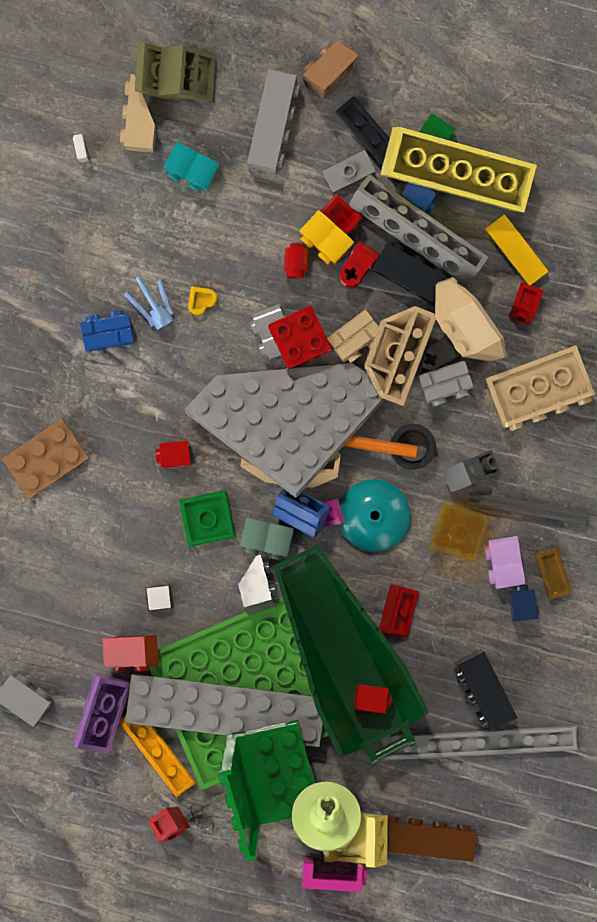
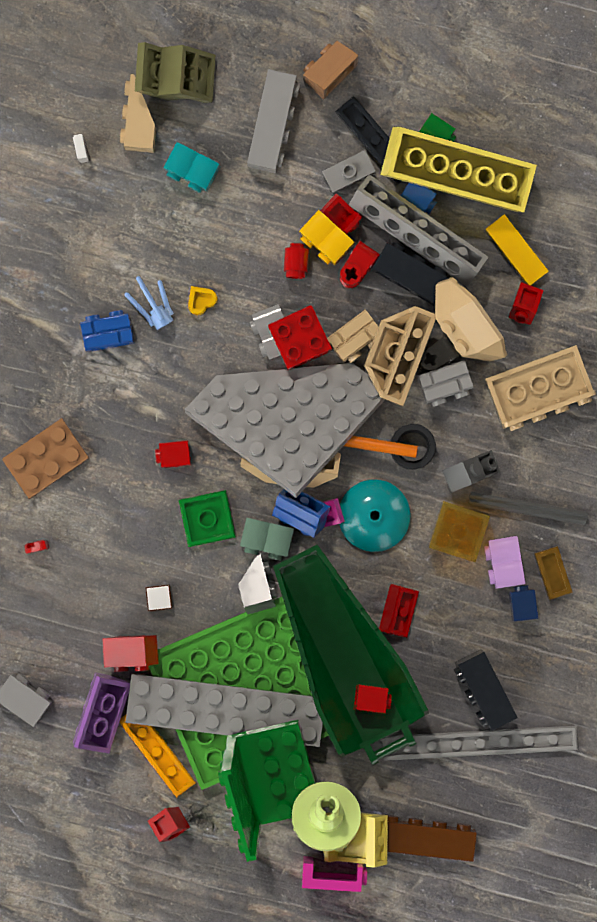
(36, 546): none -> red tile

